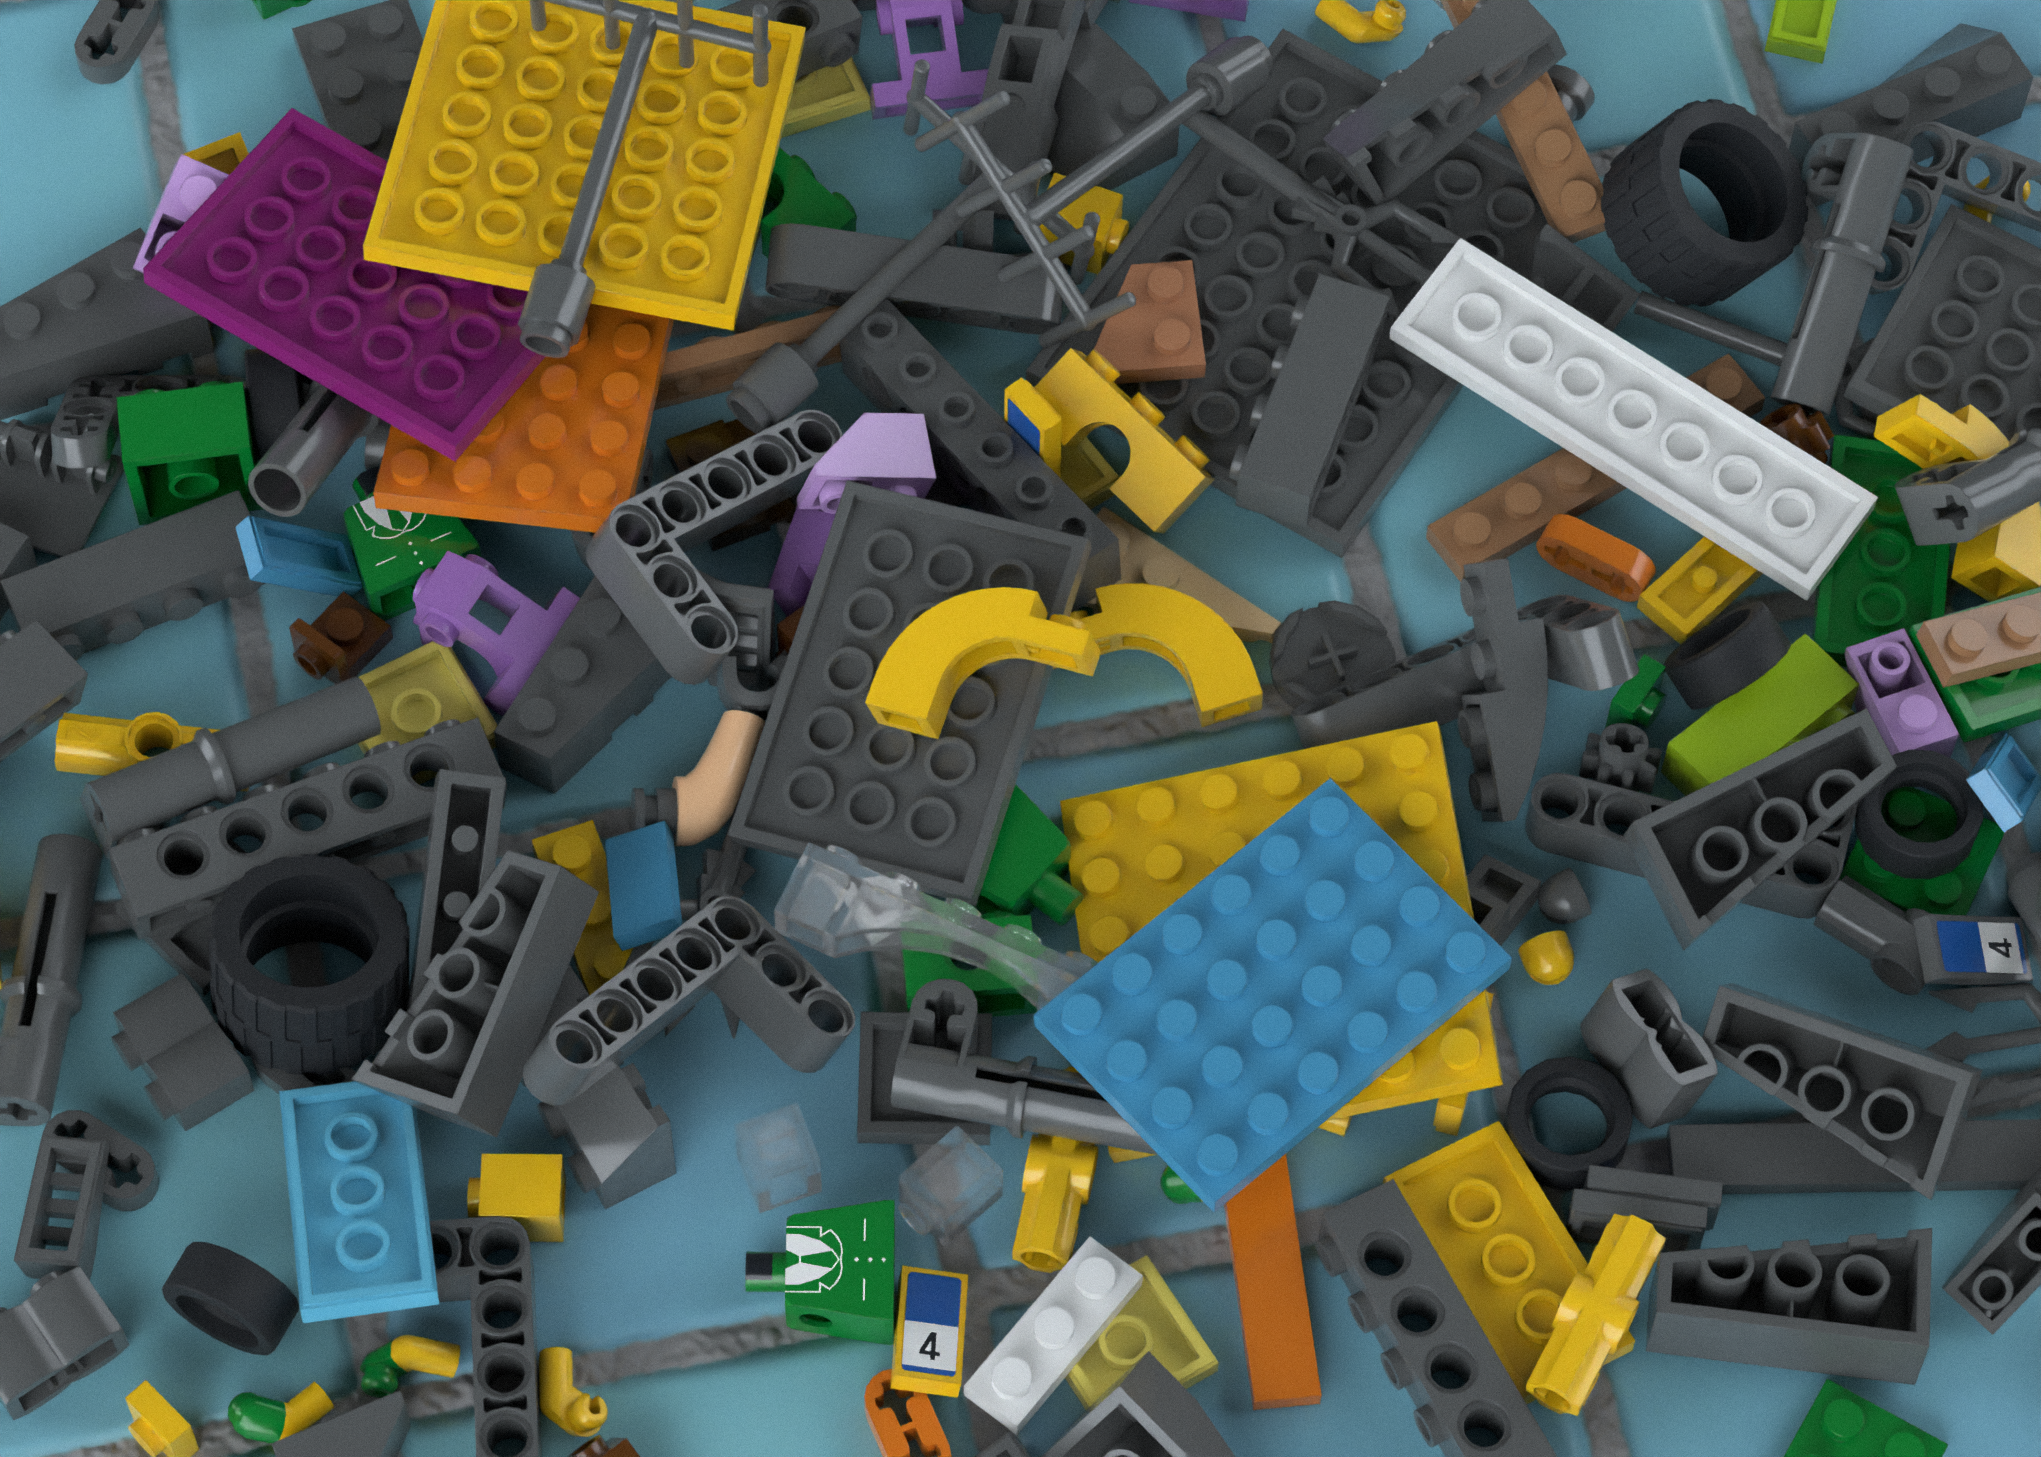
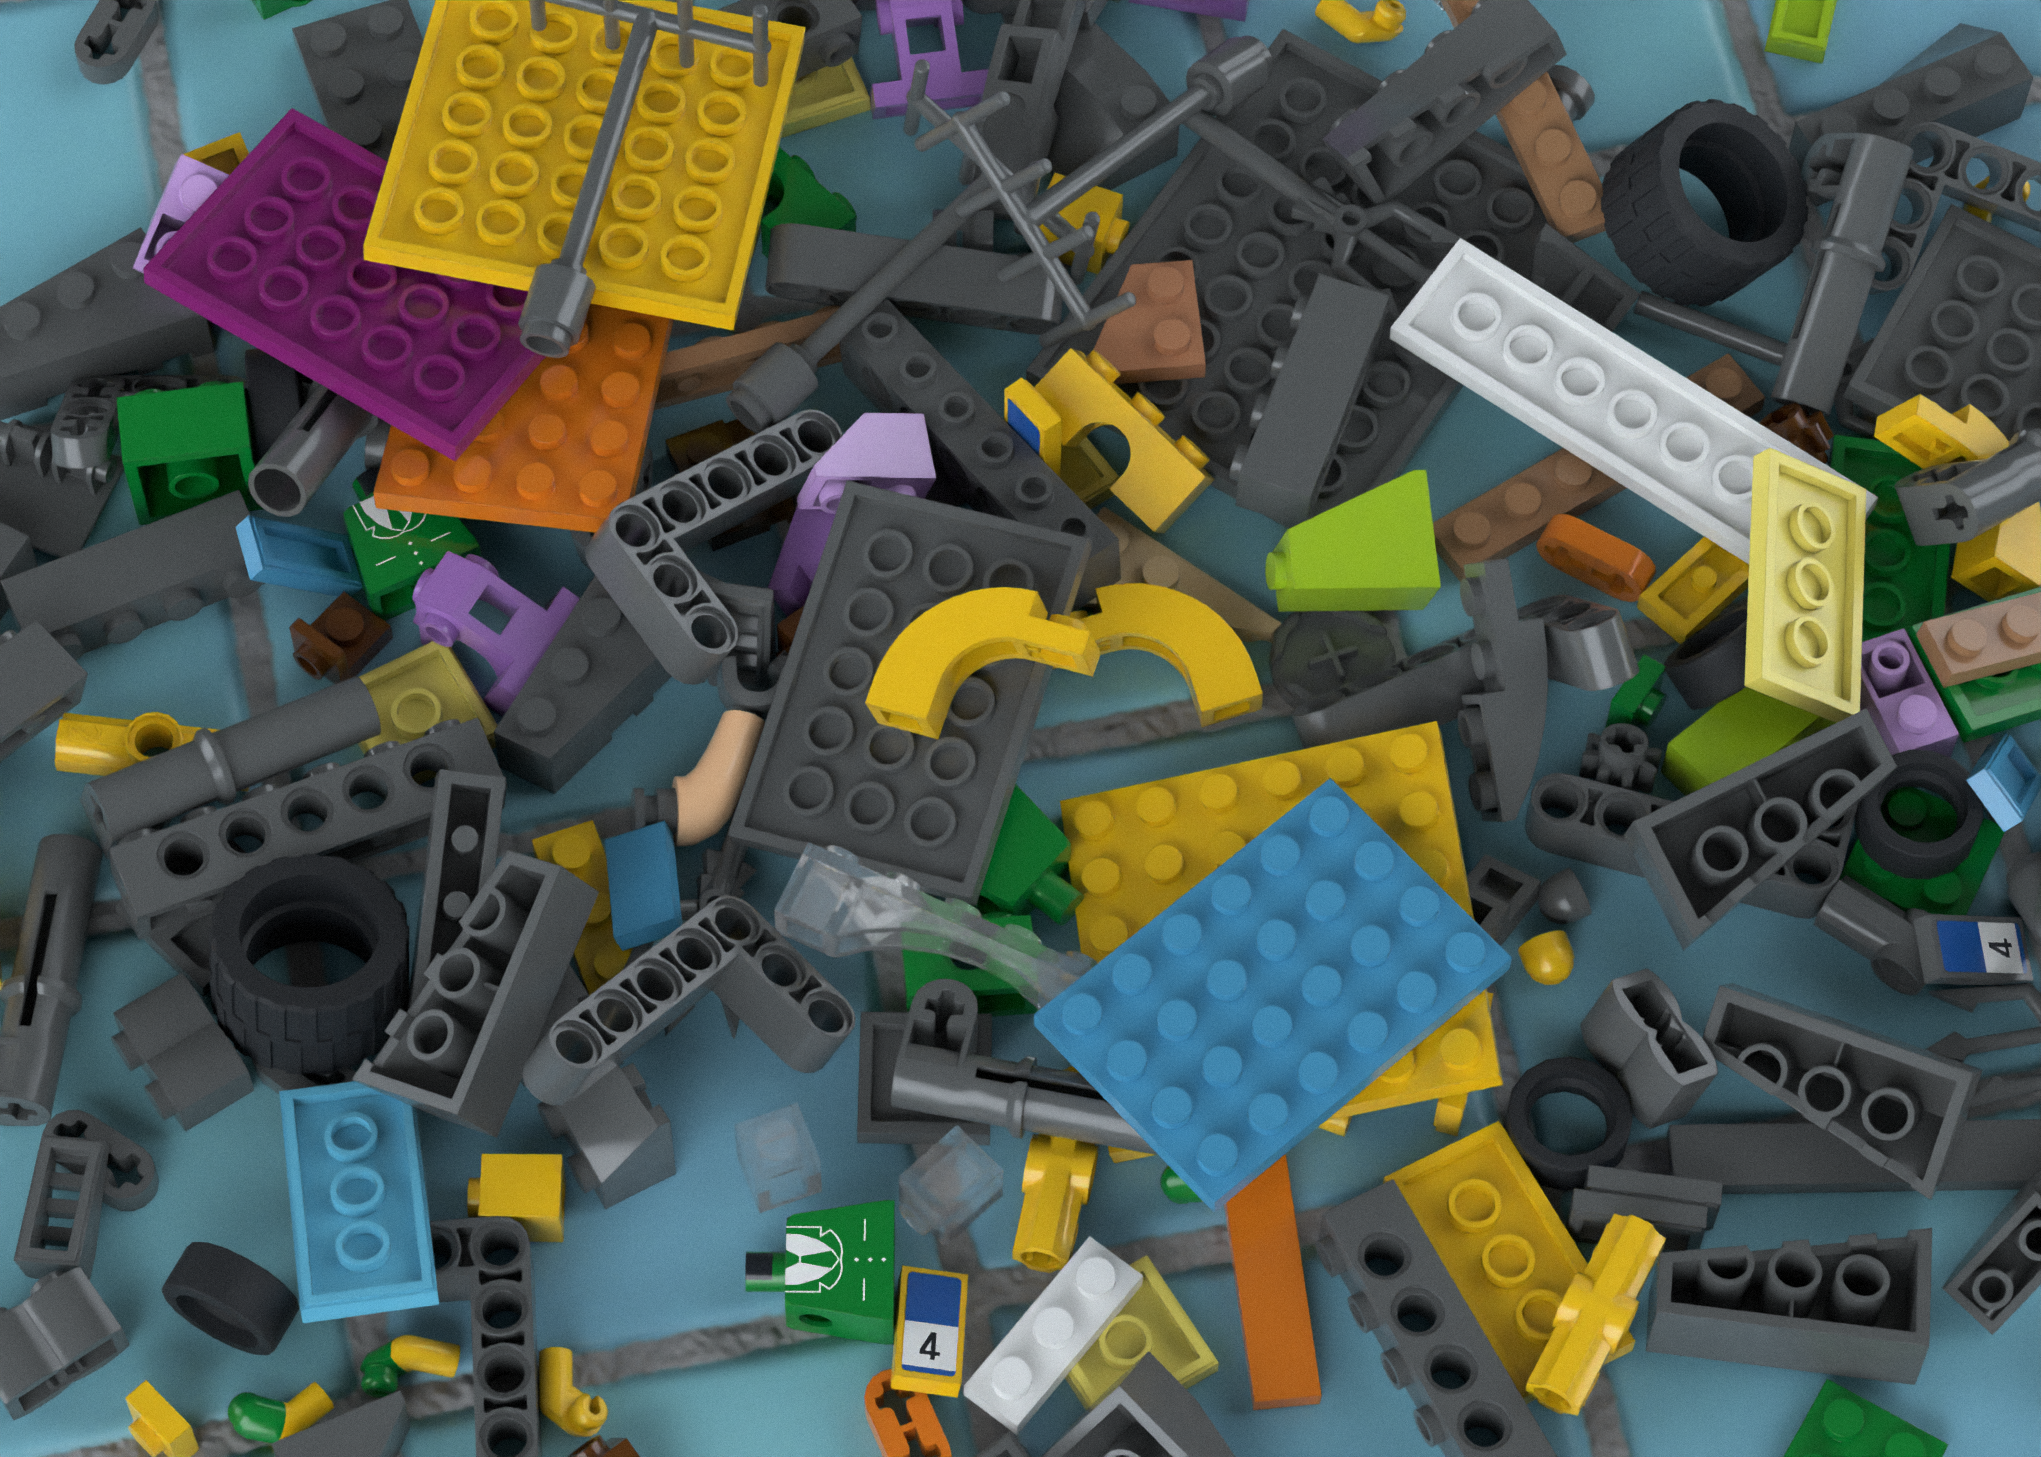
(1361, 553): none -> lime slope
(1805, 586): none -> light yellow plate

